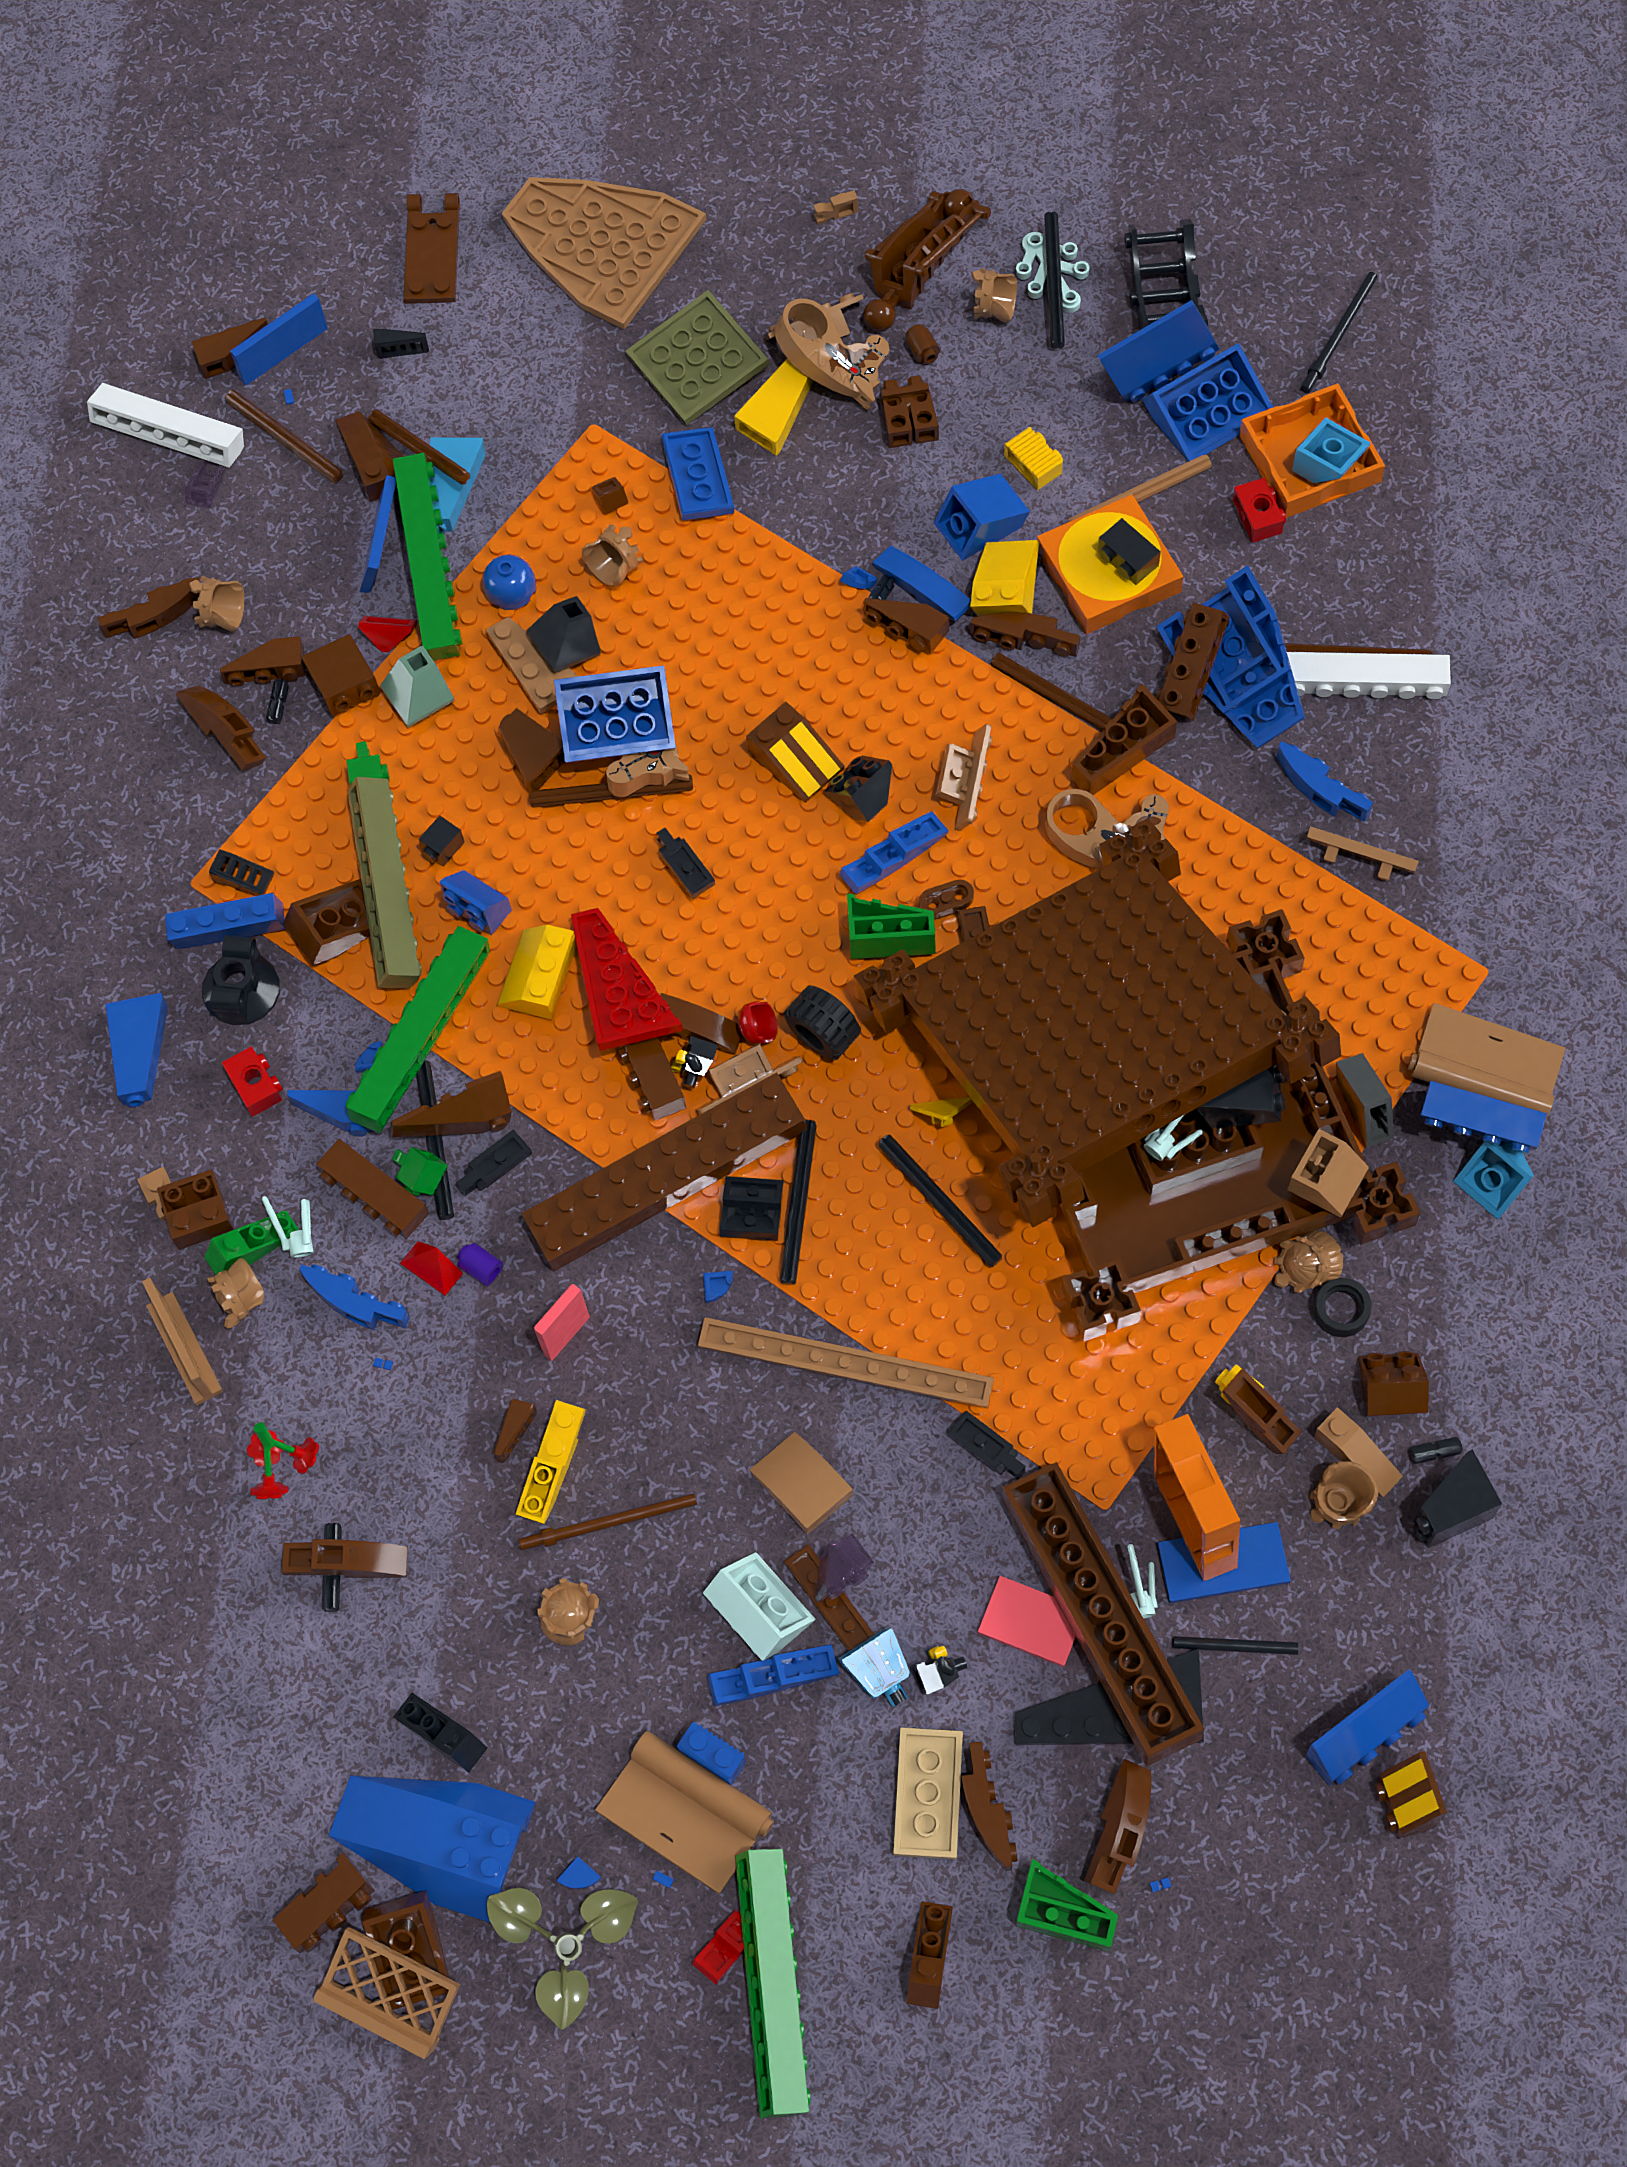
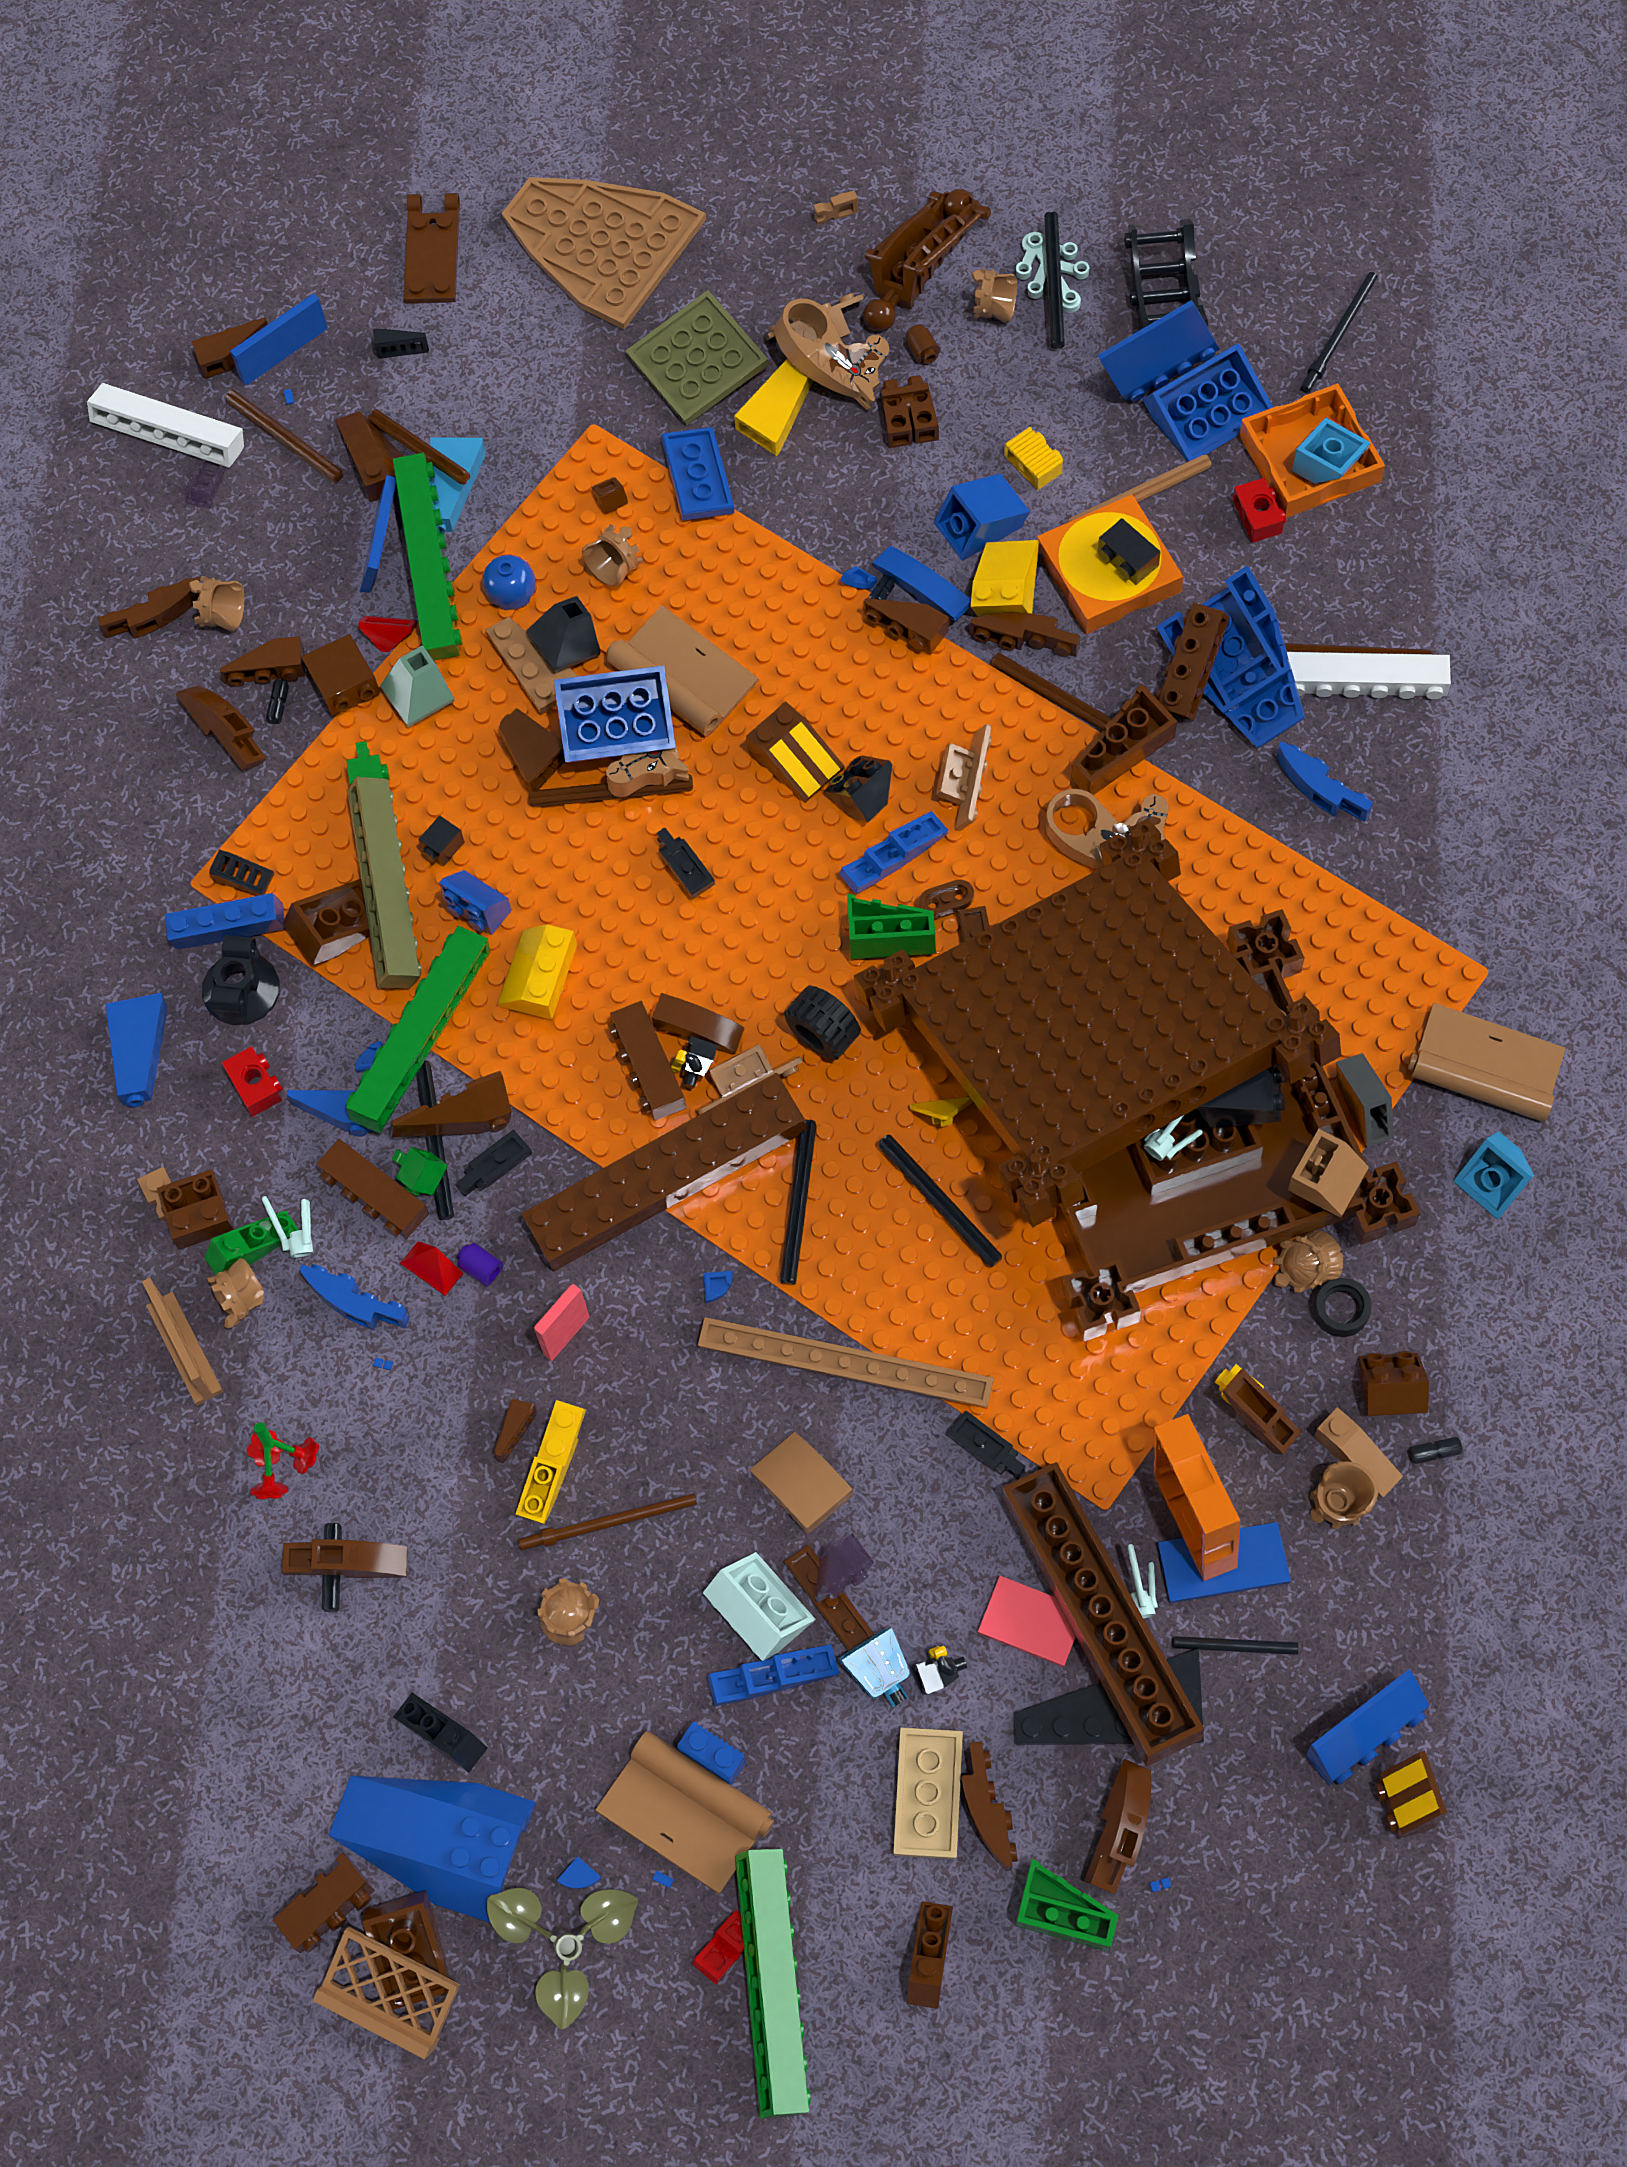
(619, 992): red wing -> none
(699, 683): none -> medium nougat door
(751, 1208): black slope -> none
(758, 1022): red hair -> none
(1387, 859): medium nougat hinge -> none
(1458, 1503): black slope -> none
(1483, 1116): blue slope -> none

